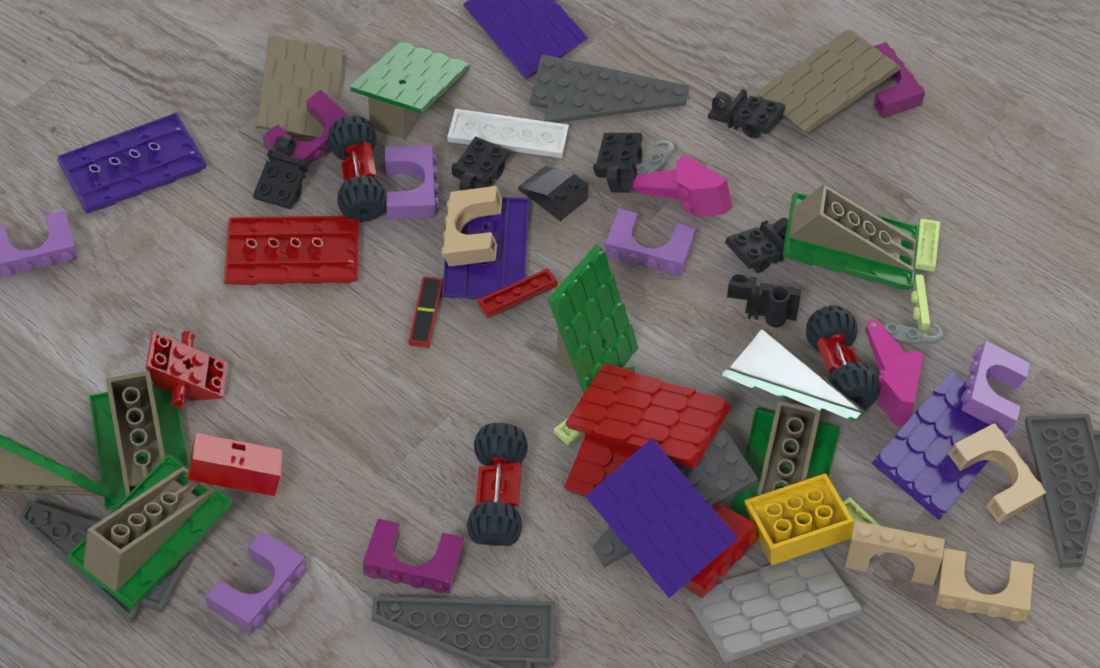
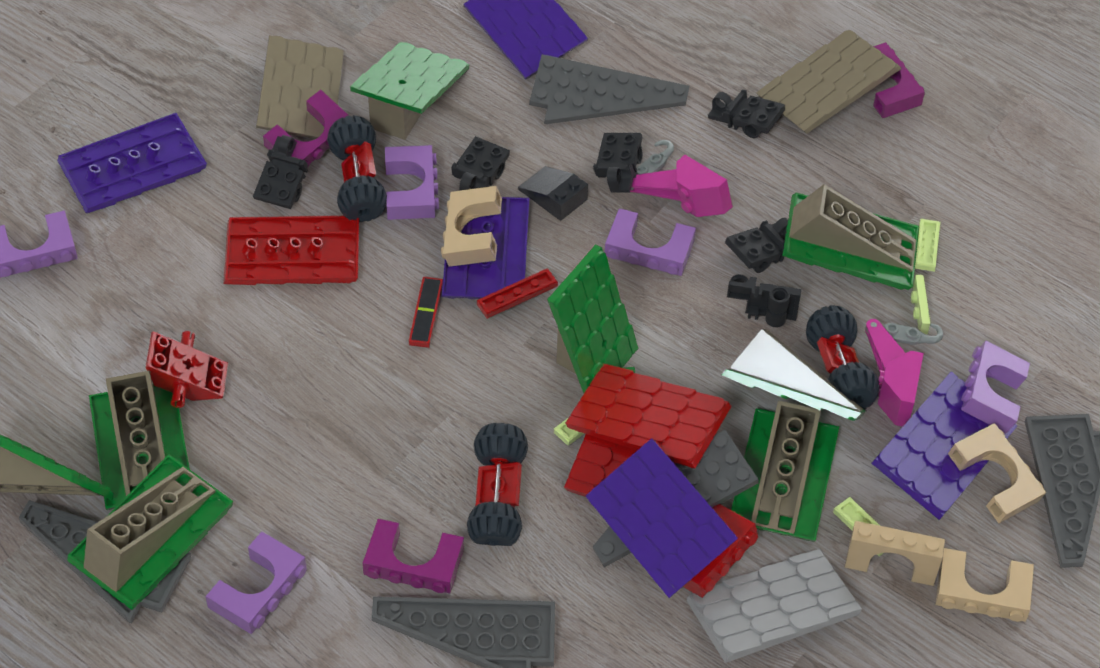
(235, 464): brick -> none
(509, 132): white plate -> none
(799, 519): yellow slope -> none

